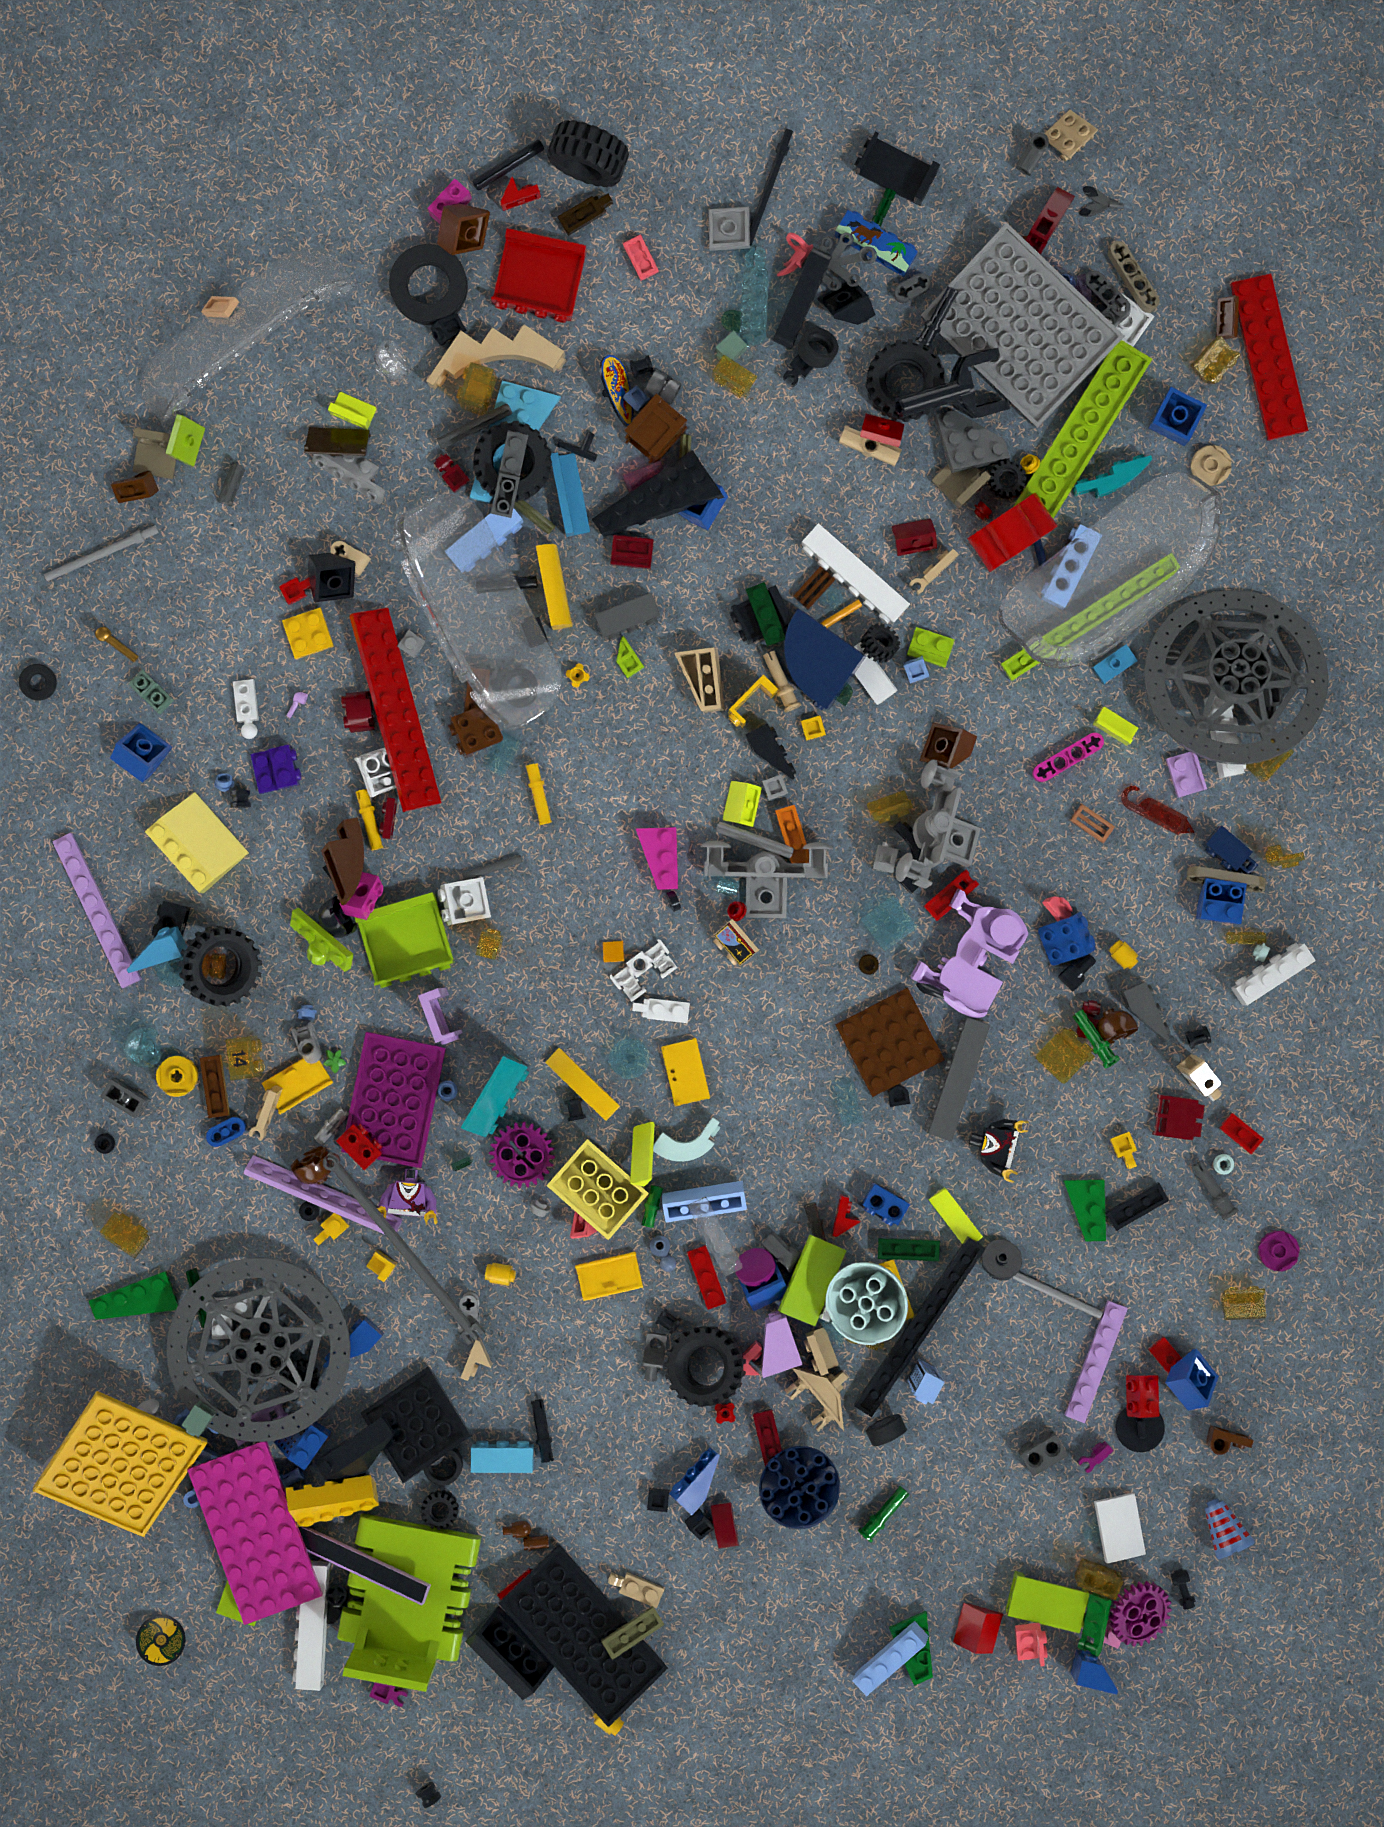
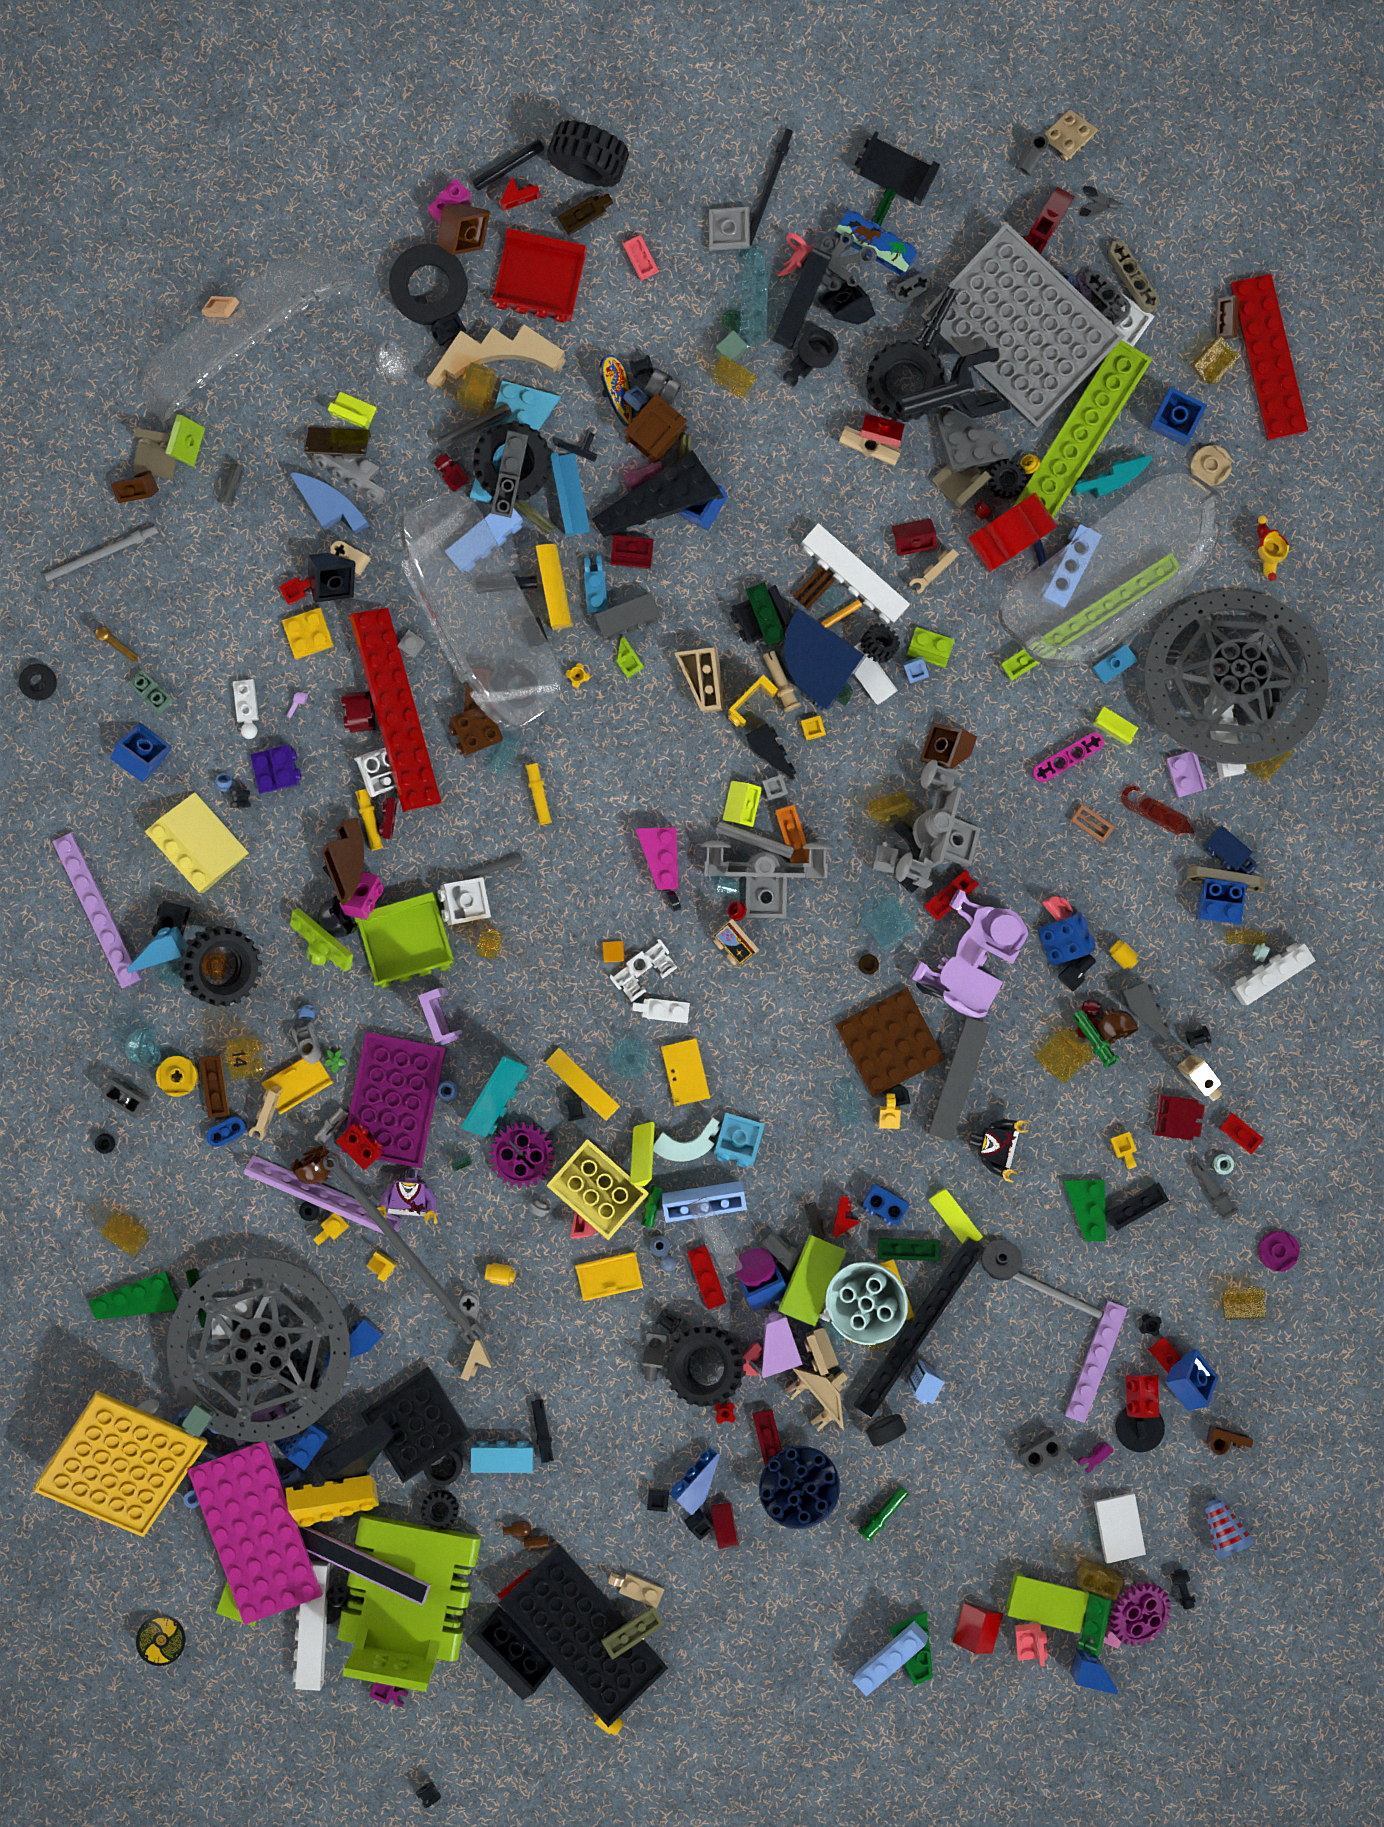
(329, 503): none -> medium blue slope
(595, 587): none -> dark azure hinge
(738, 1140): none -> medium azure plate
(890, 1115): none -> yellow plate
(1154, 1330): none -> black plate
(1271, 548): none -> yellow piece
(1276, 858): clear yellow bracket -> none

